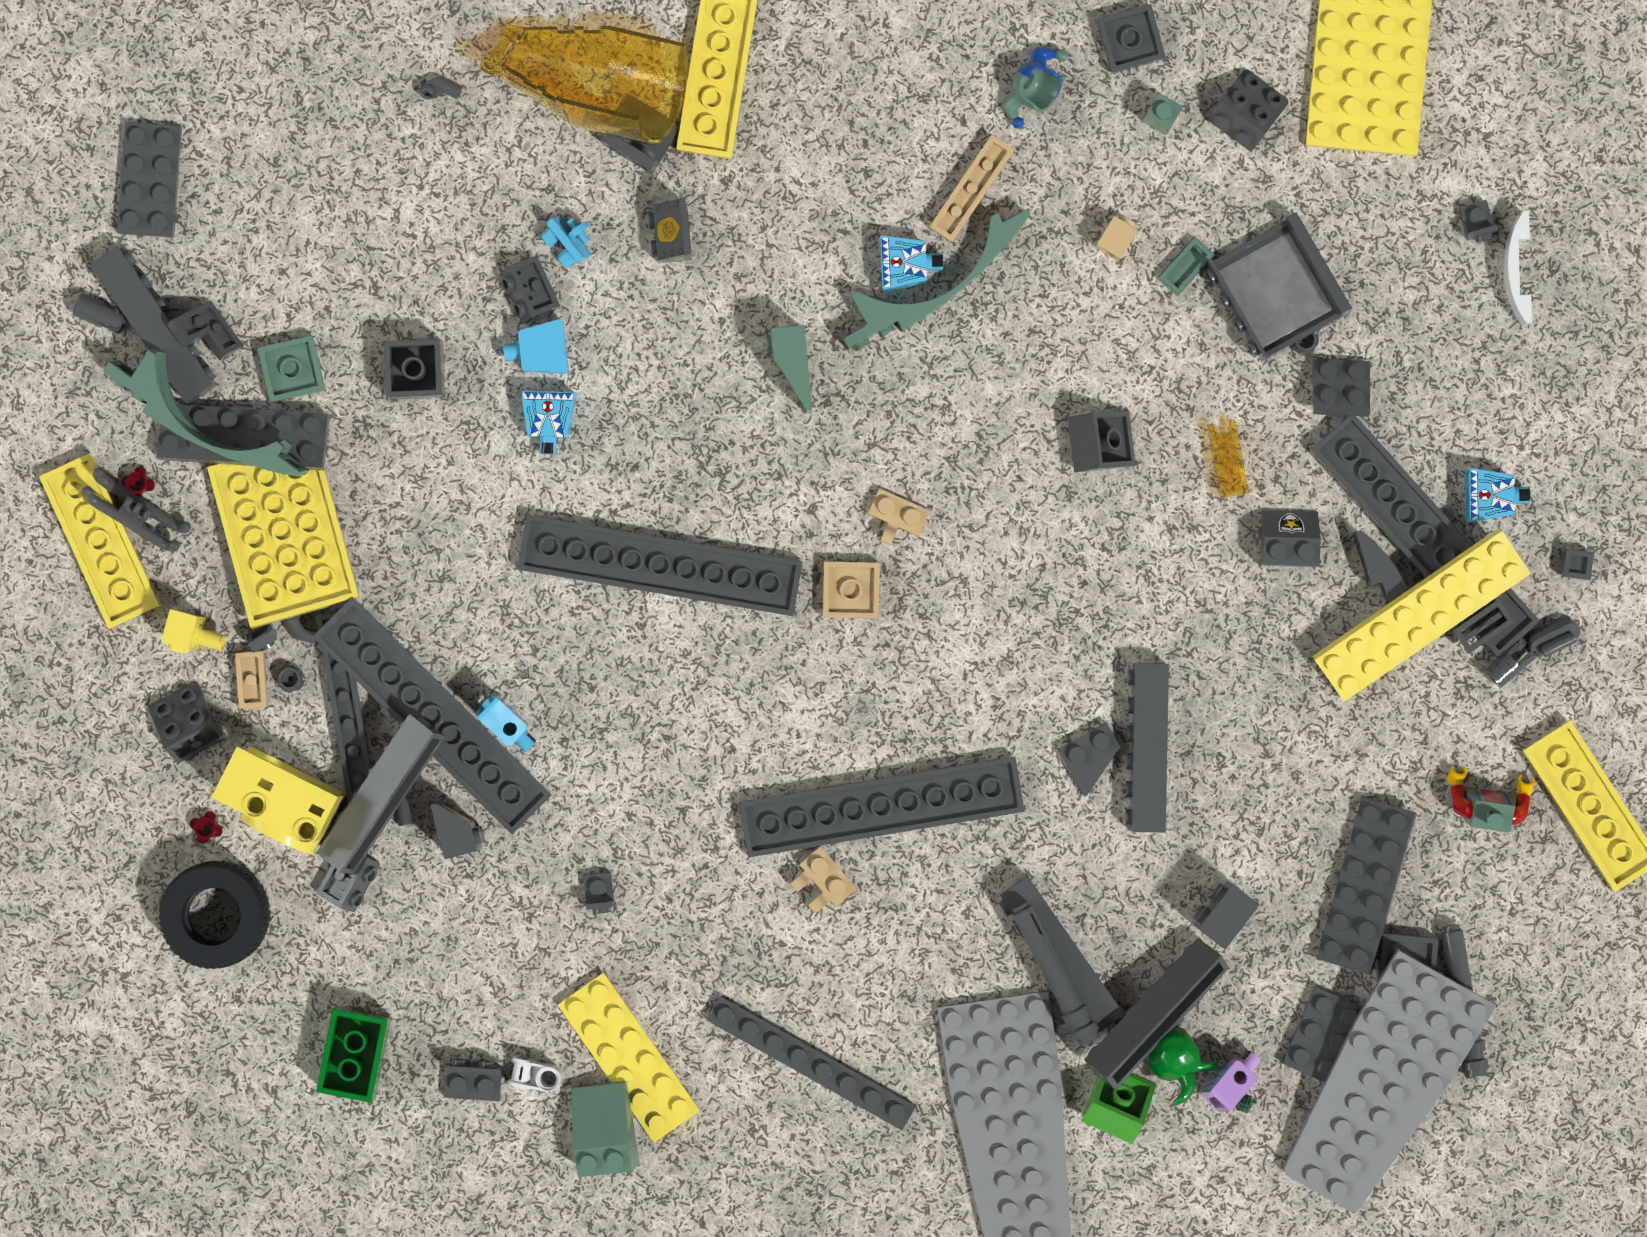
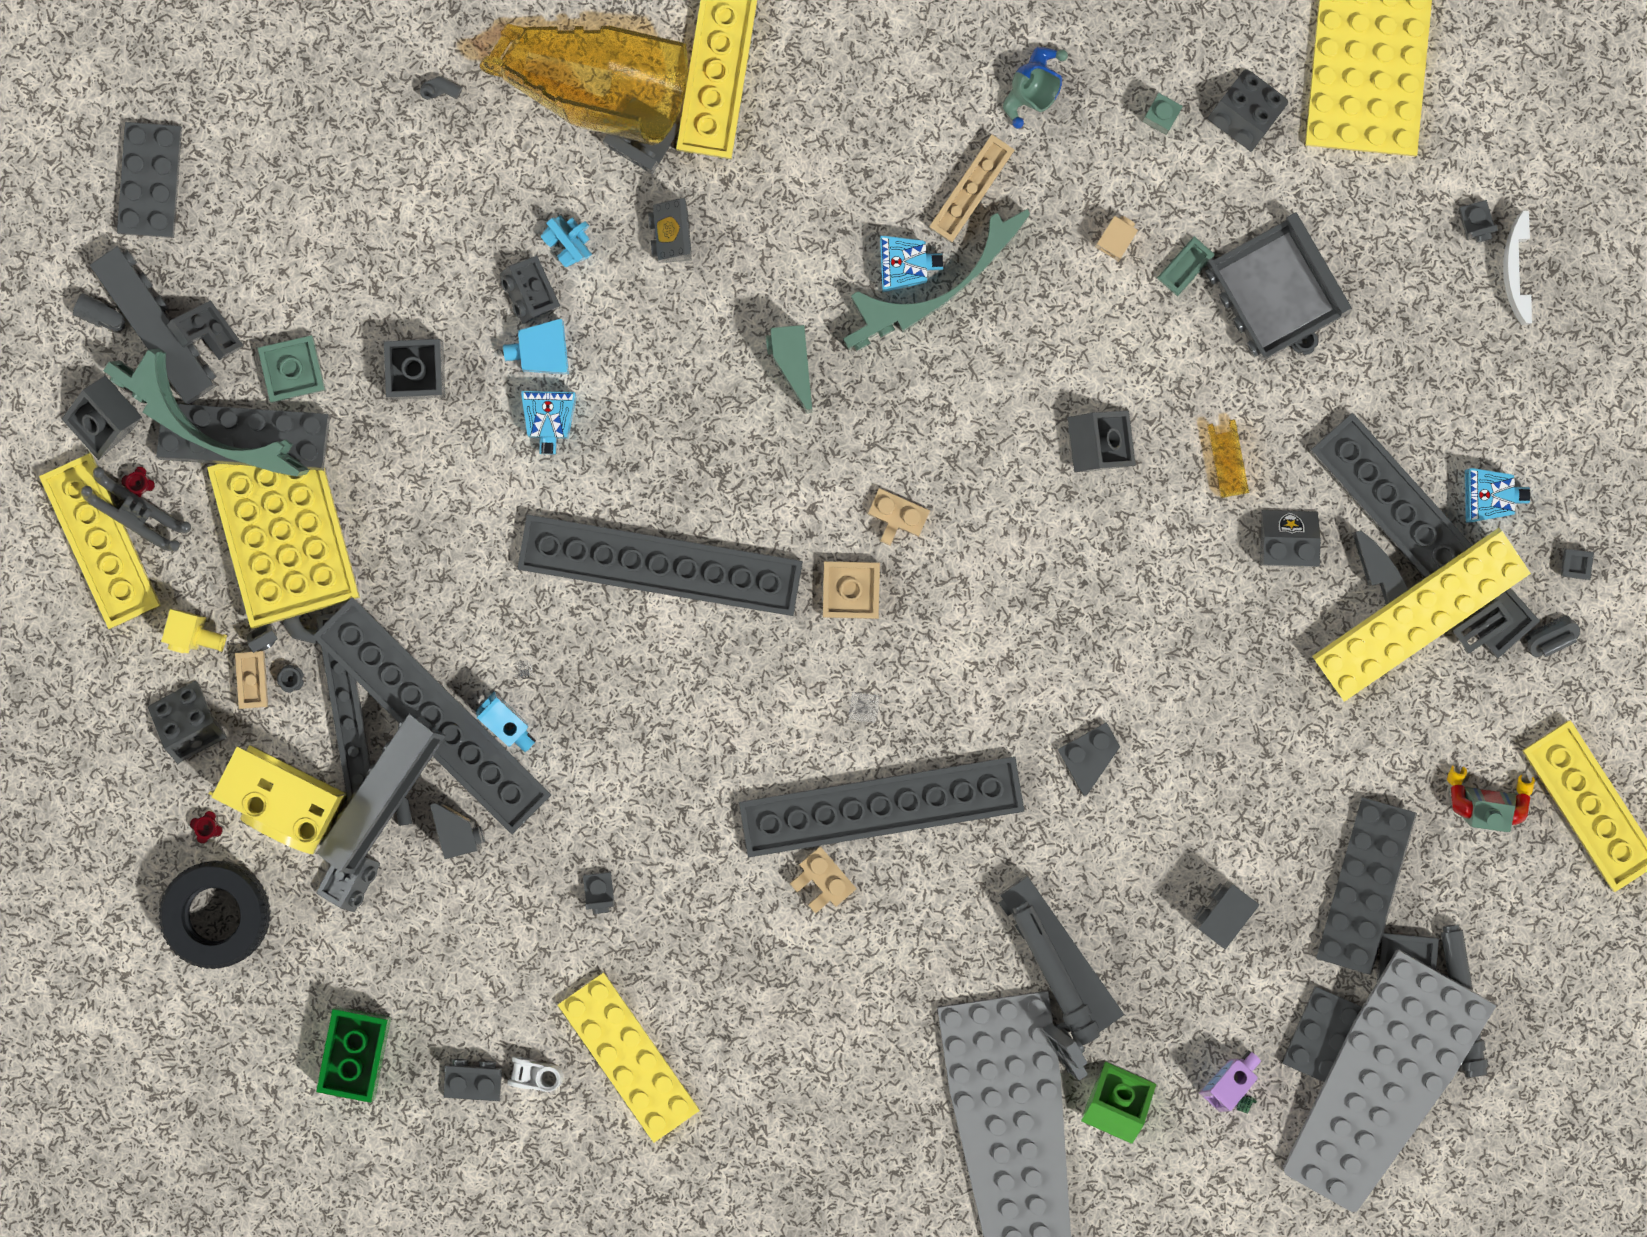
(101, 417): none -> dark grey slope
(603, 1130): sand green slope -> none
(811, 1063): dark grey plate -> none
(1068, 1050): none -> dark grey plate
(1131, 39): dark grey plate -> none
(1148, 747): dark grey brick -> none
(1156, 1013): dark grey brick -> none
(1178, 1059): green piece -> none
(1341, 387): dark grey plate -> none
(1506, 668): dark grey hinge -> none

